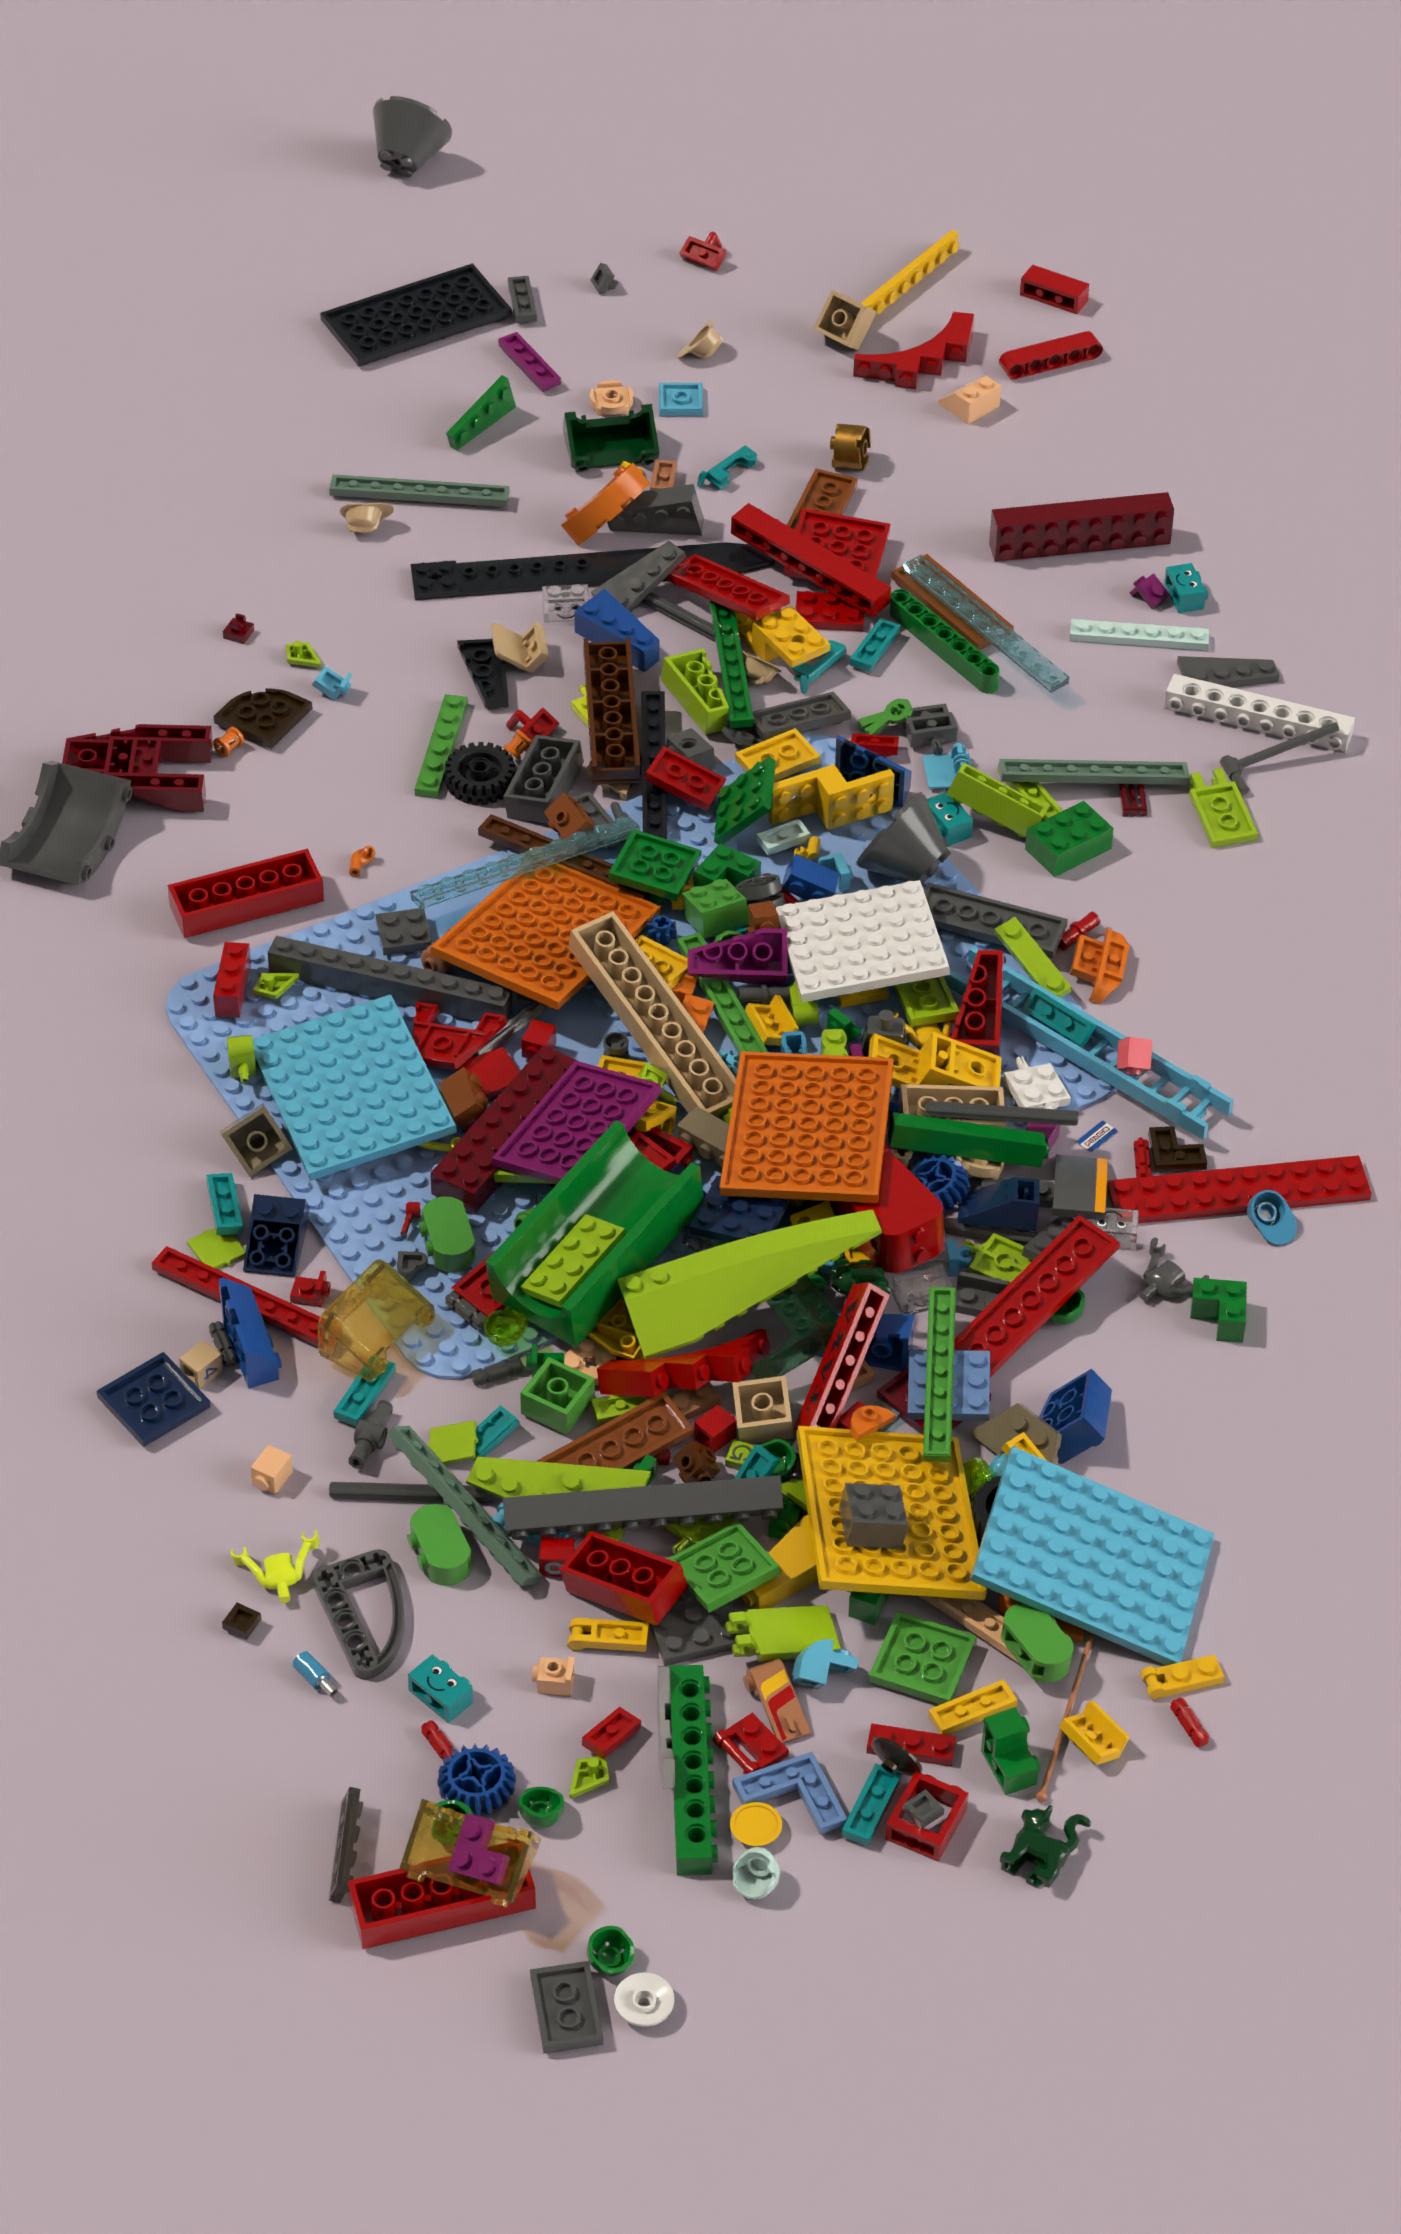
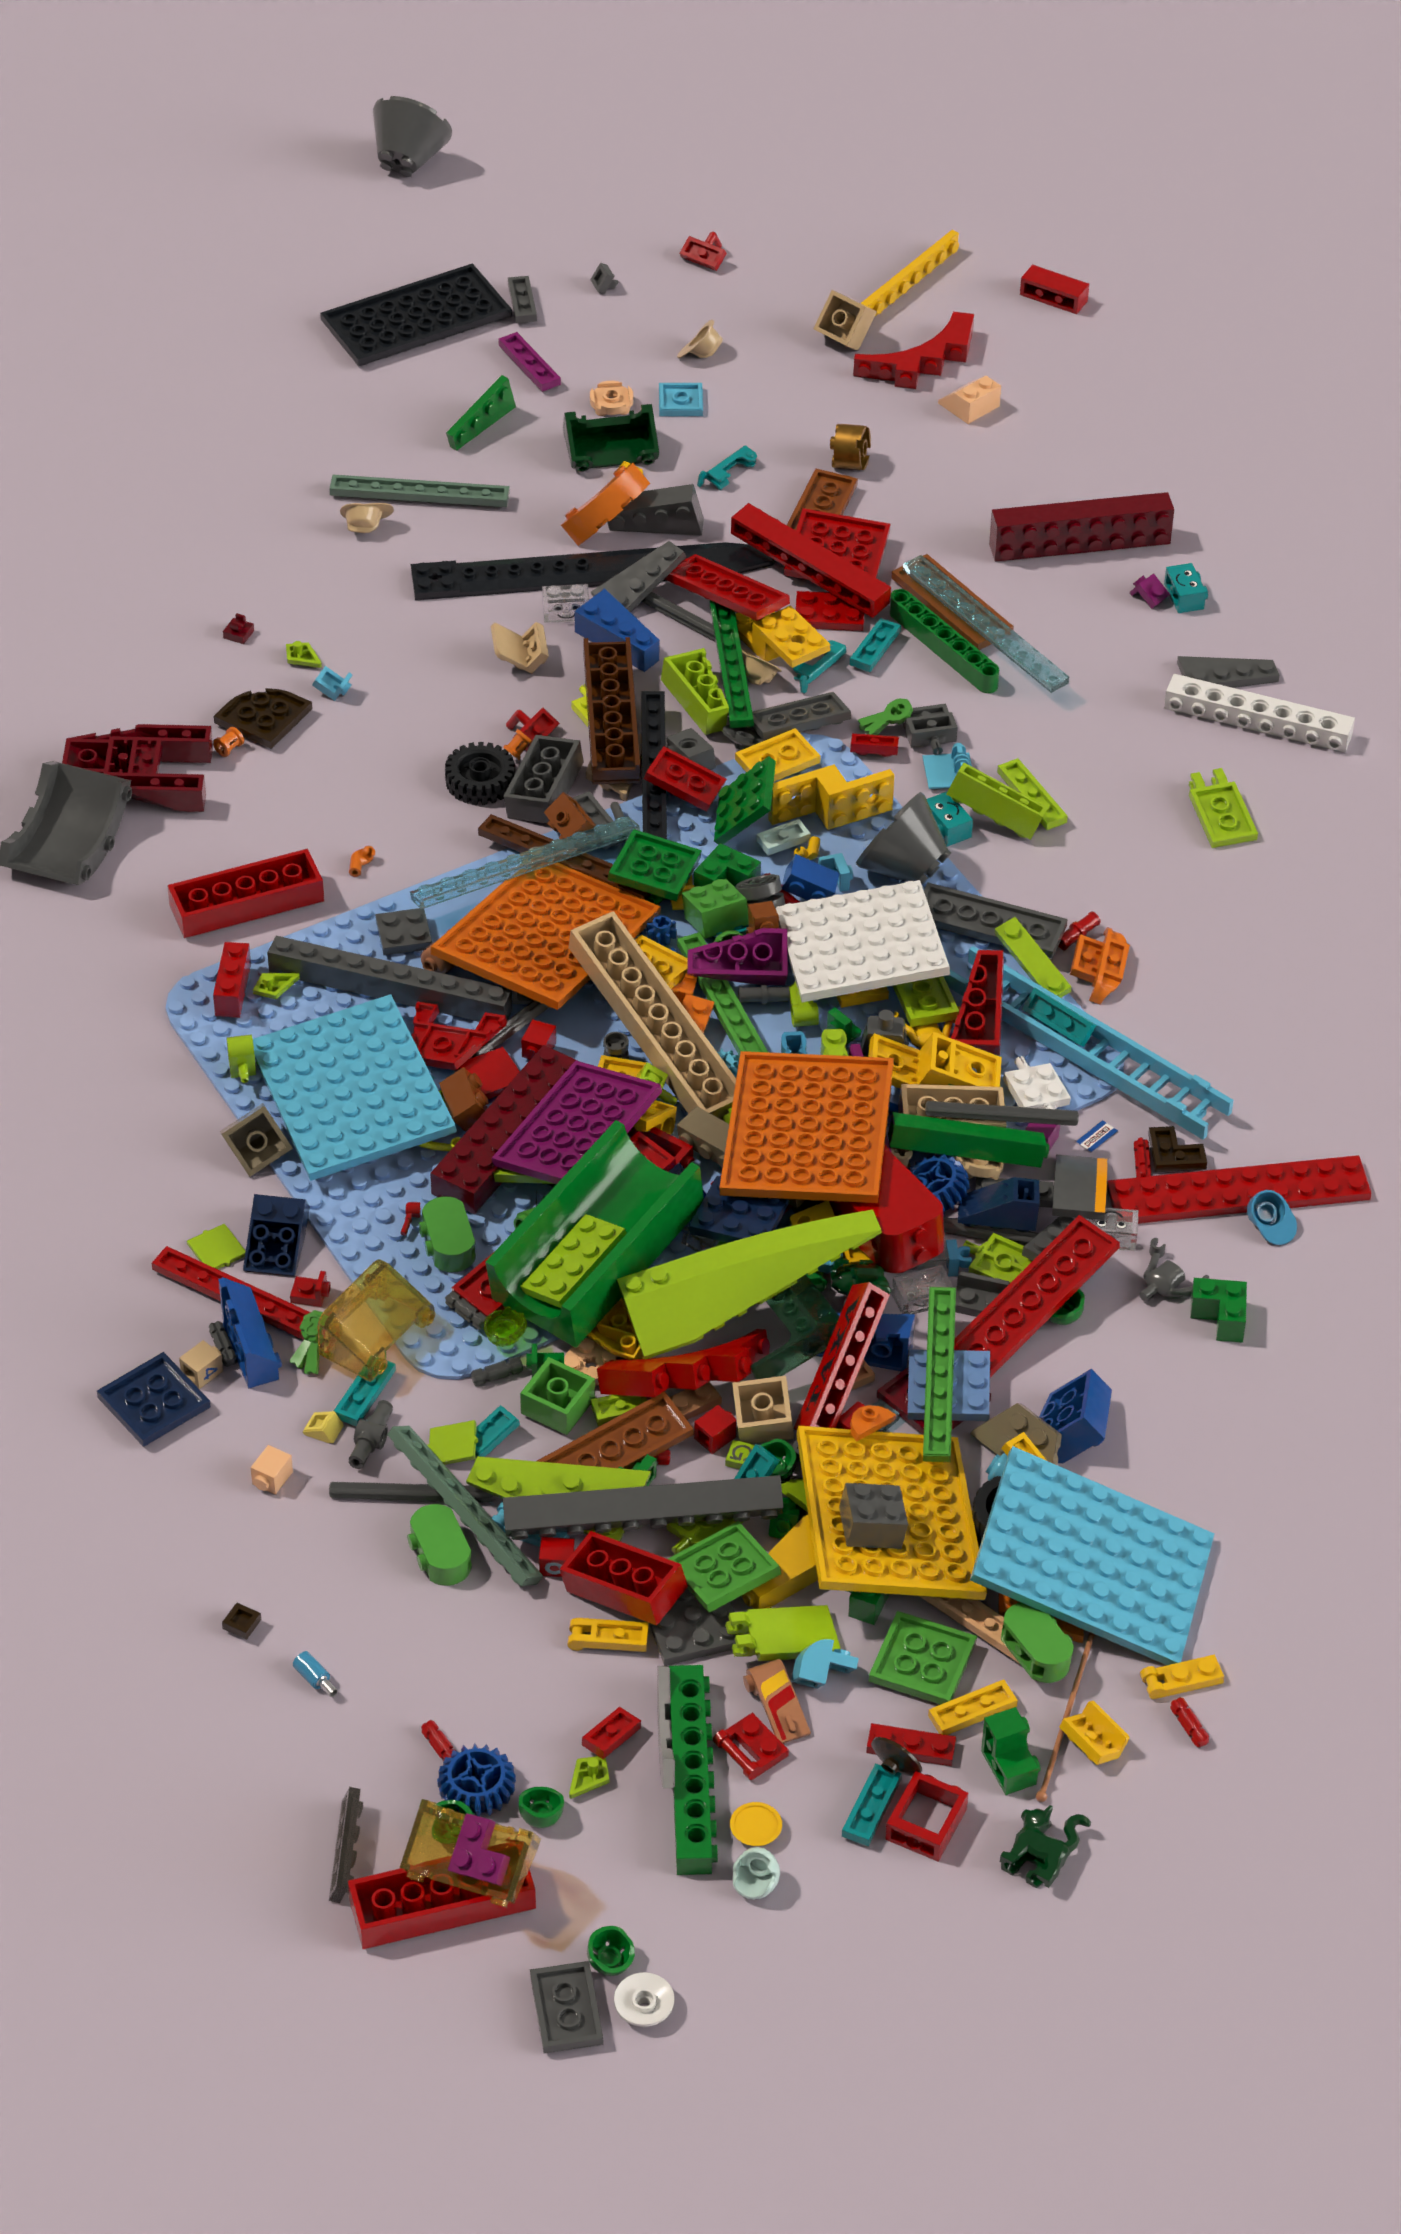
(224, 1204): teal plate -> none
(279, 1567): neon yellow piece -> none
(309, 1349): none -> bright green piece
(324, 1426): none -> light yellow slope
(339, 1583): dark grey beam -> none
(411, 1263): dark grey tile -> none
(440, 1688): teal brick -> none
(441, 746): bright green plate -> none
(486, 671): black wing -> none
(554, 1676): light nougat brick -> none
(664, 474): nougat plate -> none
(696, 1463): reddish brown brick -> none
(771, 1020): yellow bracket -> none
(798, 1774): medium blue plate -> none
(858, 762): blue wedge -> none
(923, 1809): dark grey tile -> none
(976, 1473): clear neon green hair -> none
(1050, 355): red beam -> none
(1069, 838): green brick -> none
(1094, 771): sand green plate -> none
(1133, 808): dark red tile -> none
(1134, 1055): coral brick -> none
(1139, 634): light aqua plate -> none
(1234, 767): dark grey bar -> none

